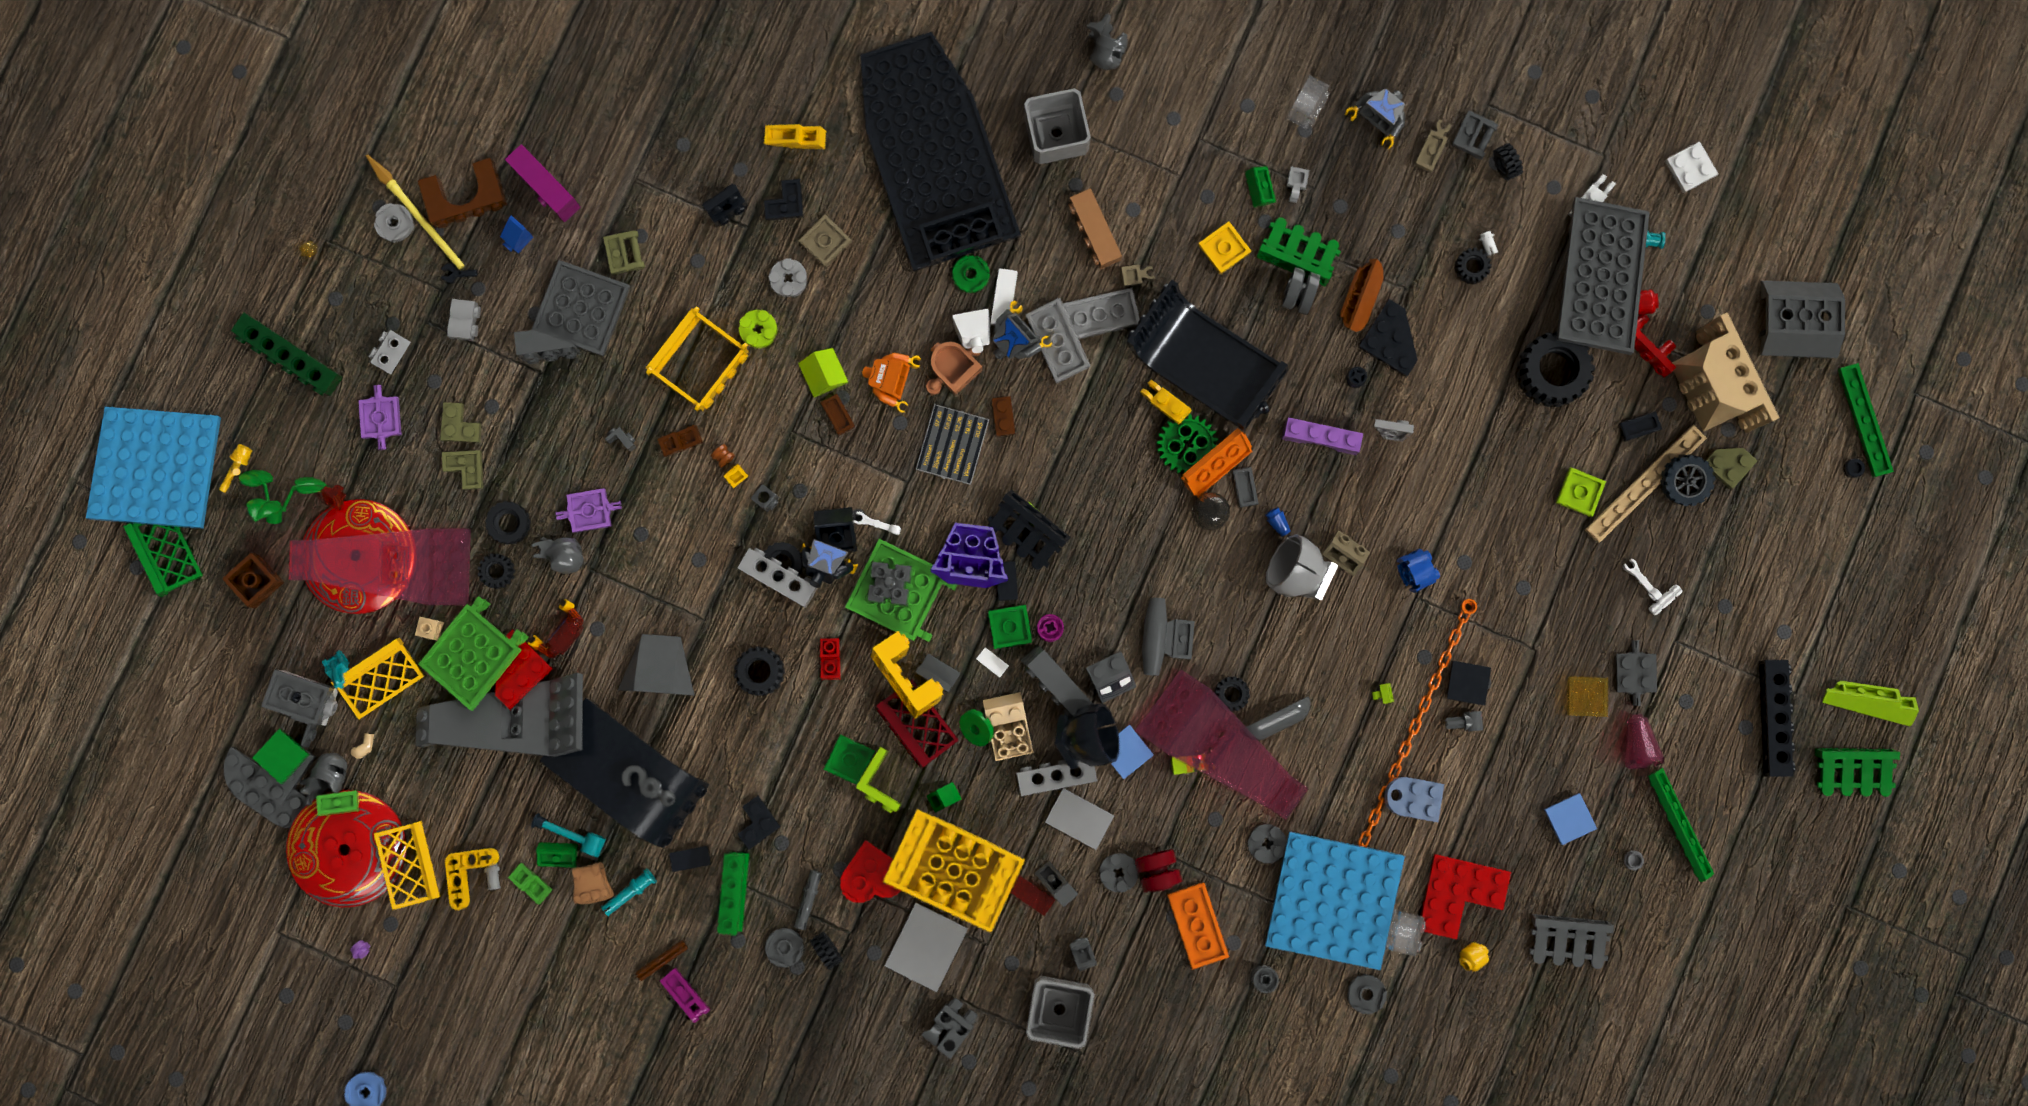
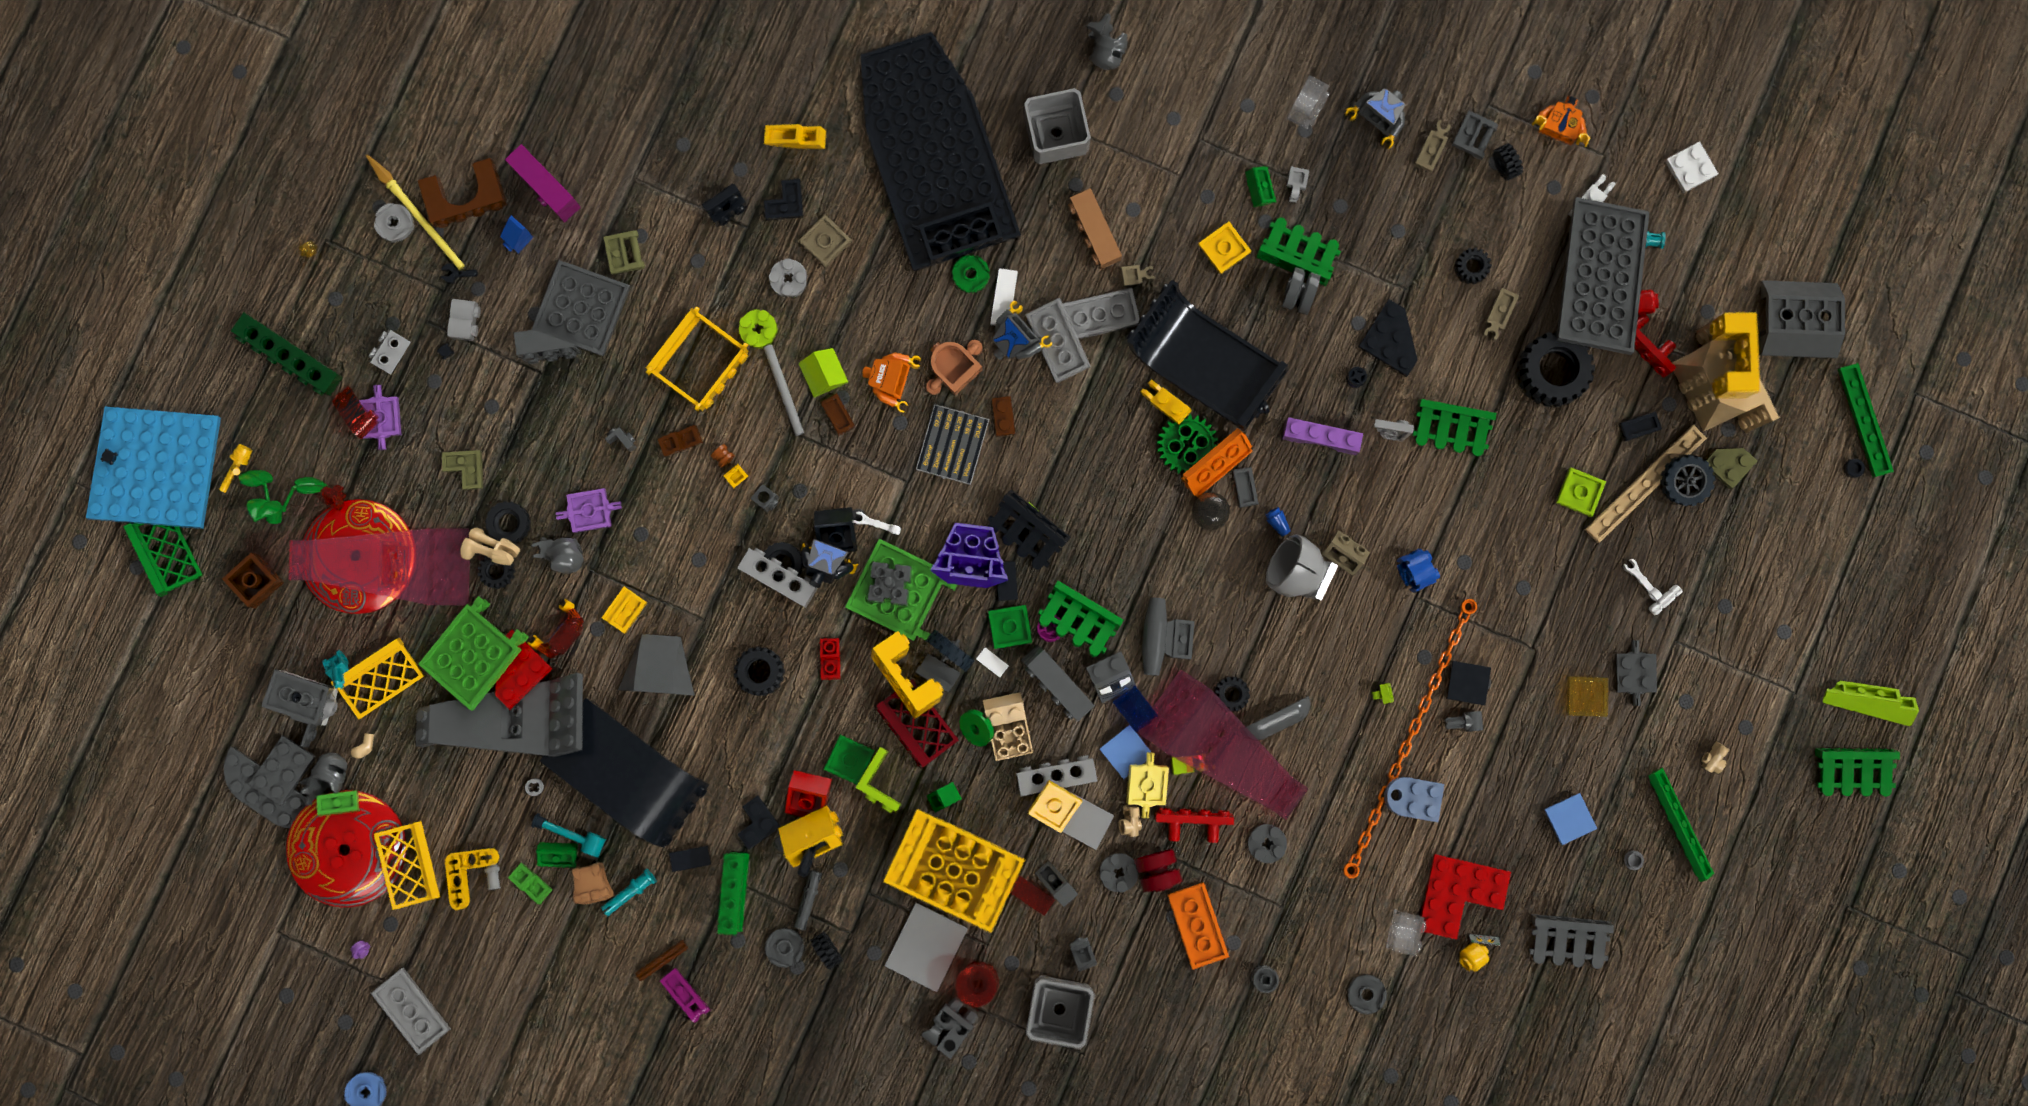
(109, 456): none -> black piece
(281, 756): green tile -> none
(354, 414): none -> clear red door
(410, 1011): none -> light grey tile
(429, 628): tan brick -> none
(445, 351): none -> black piece
(453, 427): olive plate -> none
(503, 551): none -> tan piece
(534, 793): none -> light grey bush
(624, 610): none -> yellow plate
(649, 786): dark grey piece -> none
(783, 389): none -> light grey piece
(807, 793): none -> red slope
(810, 837): none -> yellow piece
(866, 875): red plate -> none
(950, 650): none -> black wheel
(973, 329): white torso -> none
(979, 995): none -> clear red wheel
(1054, 806): none -> yellow plate
(1083, 742): black plate -> none
(1093, 611): none -> green fence
(1131, 824): none -> tan plate
(1135, 709): none -> clear blue plate
(1147, 785): none -> light yellow plate
(1204, 816): none -> red plate
(1334, 900): dark azure plate -> none
(1362, 295): dark orange brick -> none
(1463, 423): none -> green fence
(1483, 939): none -> light grey sticker
(1488, 241): white pin -> none
(1500, 312): none -> dark tan plate
(1563, 122): none -> orange torso
(1641, 744): clear pink cone -> none
(1714, 760): none -> tan plate
(1745, 379): none -> yellow plate
(1769, 726): black brick -> none

